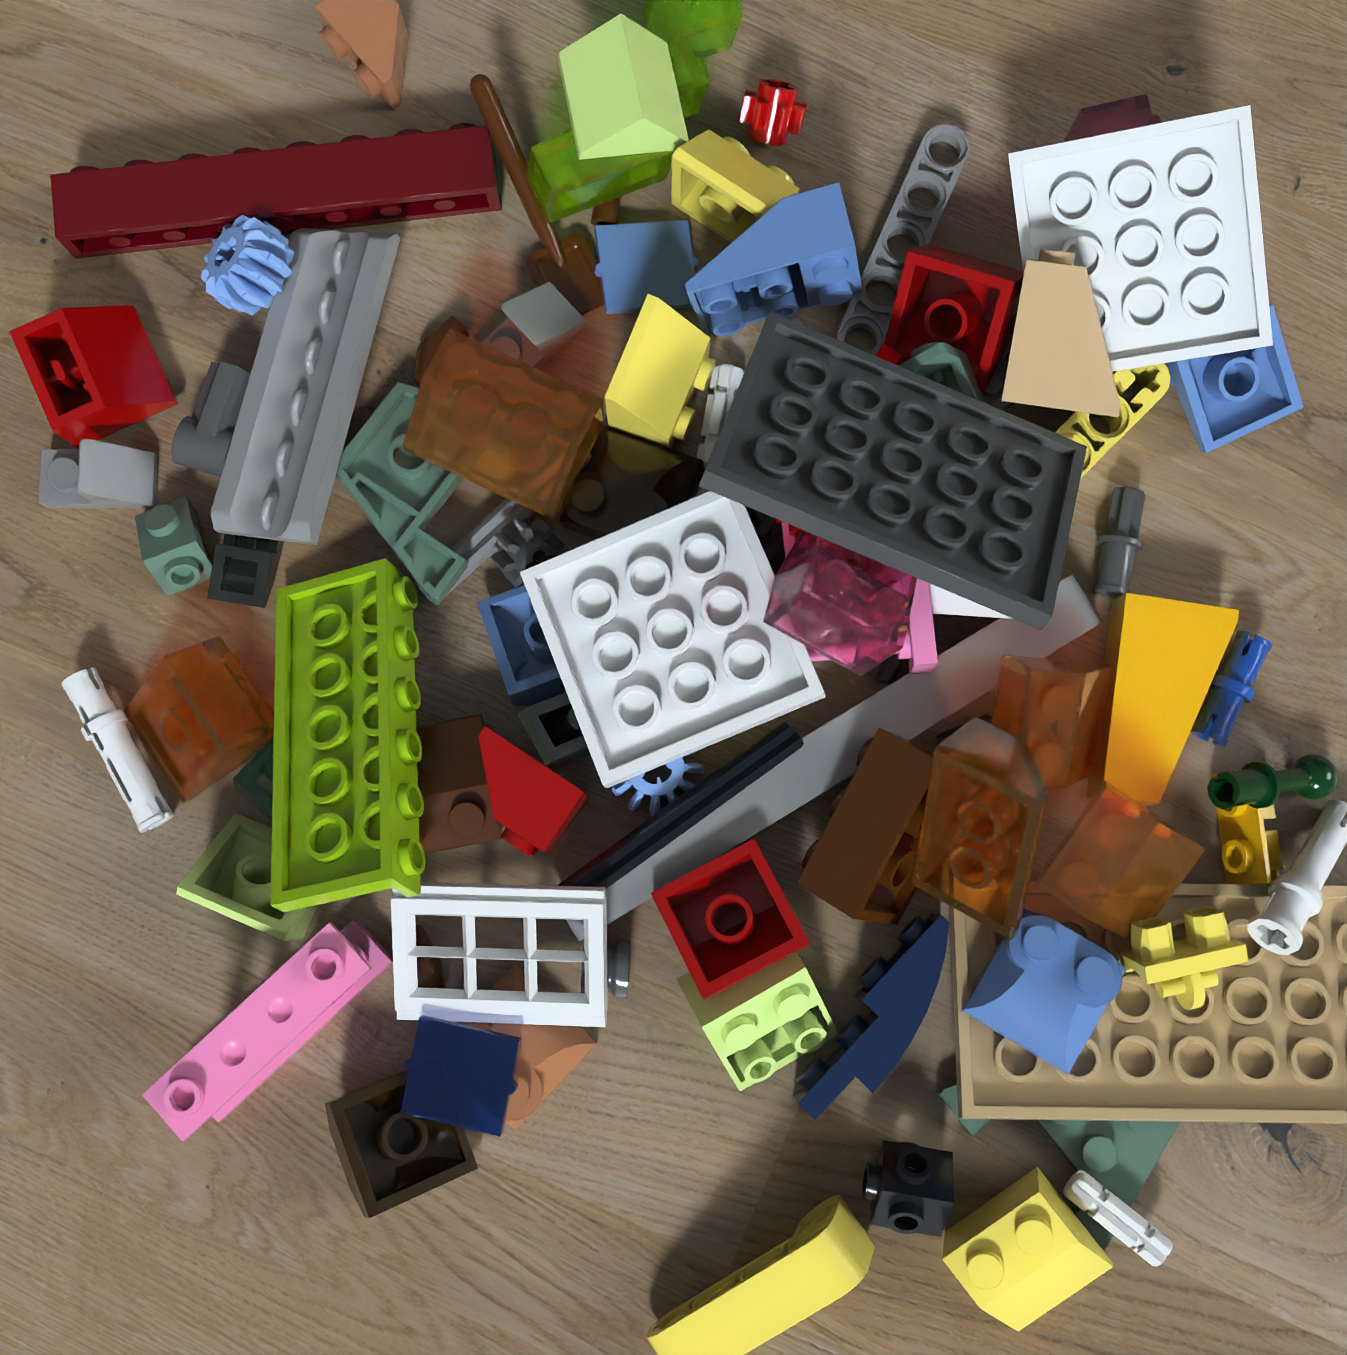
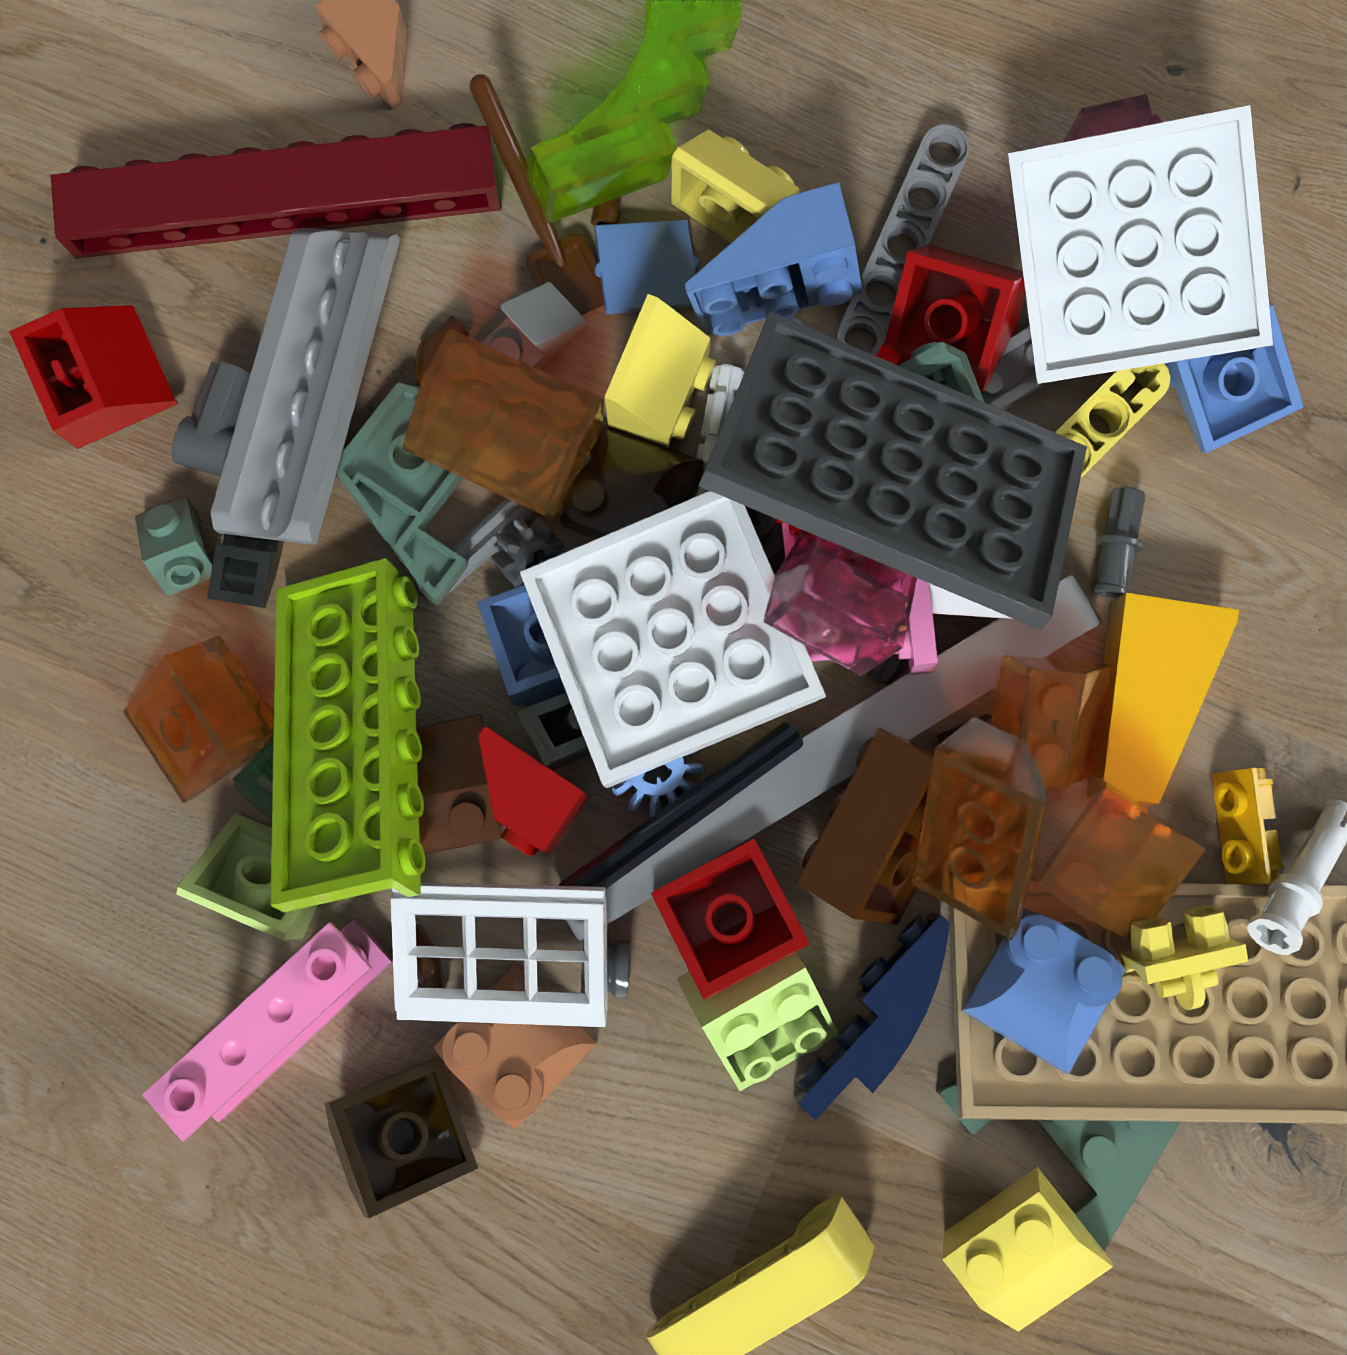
(98, 477): light grey slope -> none
(110, 736): white pin -> none
(247, 265): light blue gear -> none
(461, 1075): clear blue piece -> none
(621, 92): yellowish green slope -> none
(772, 112): red gear -> none
(910, 1188): black brick -> none
(1058, 341): tan slope -> none
(1118, 1218): white axle -> none
(1231, 688): blue pin -> none
(1261, 785): dark green pin -> none

